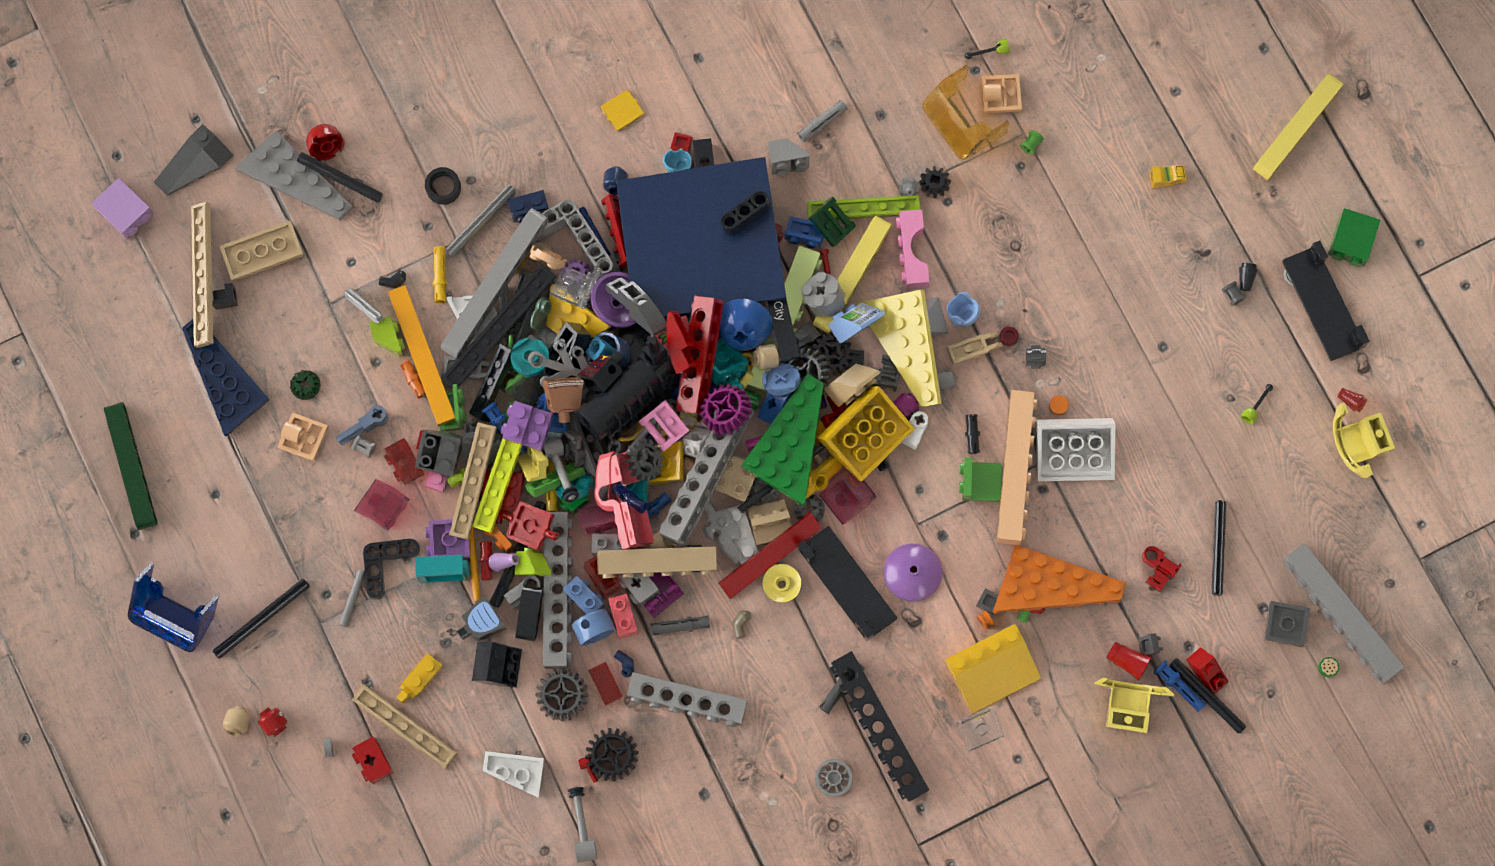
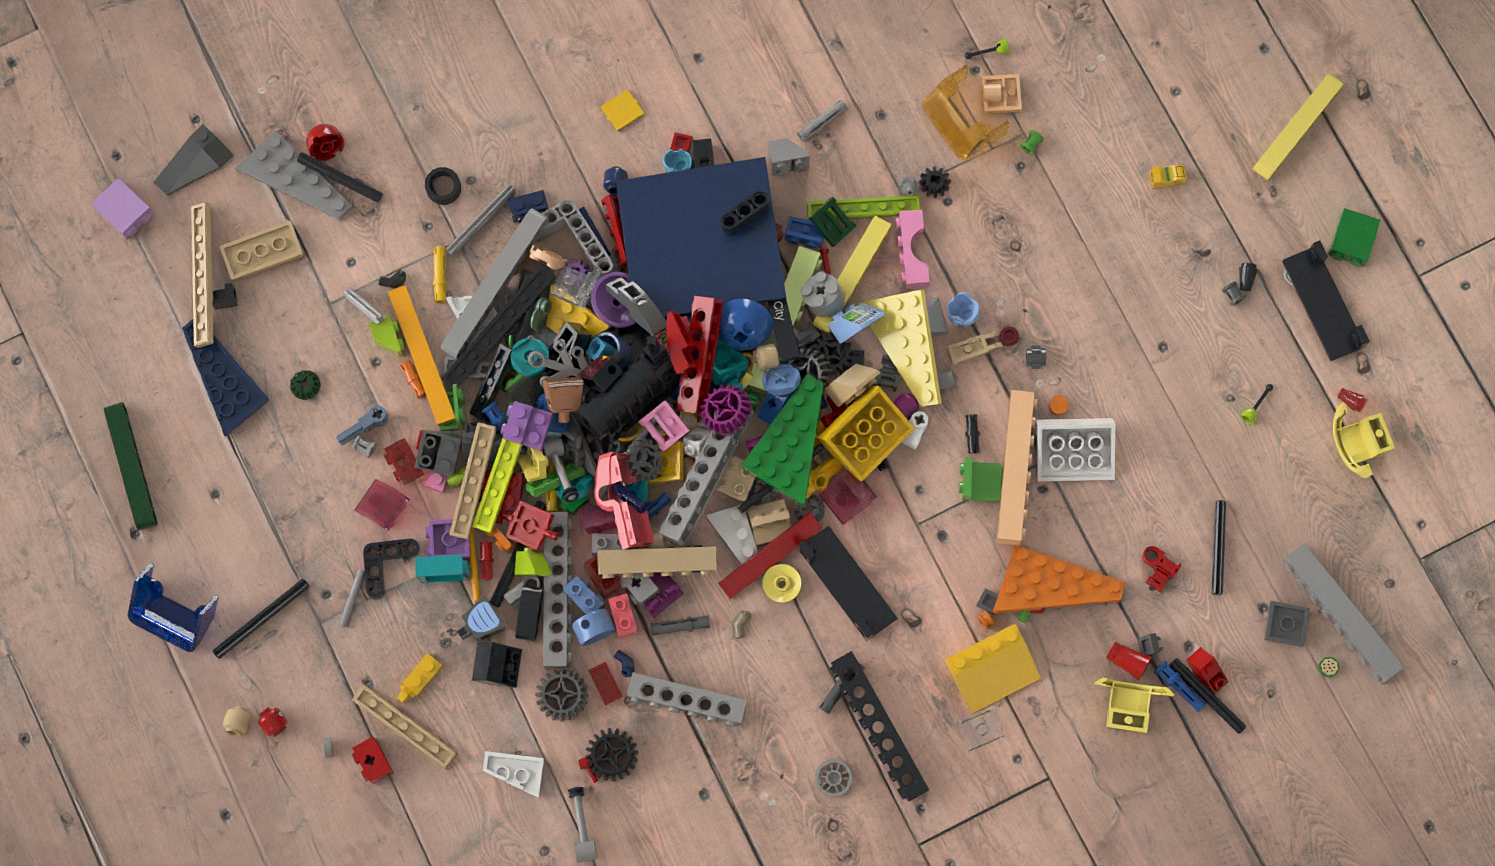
(302, 436): light nougat plate -> none
(501, 561): lavender cone -> none
(728, 529): light grey piece -> none
(911, 585): medium lavender dish -> none

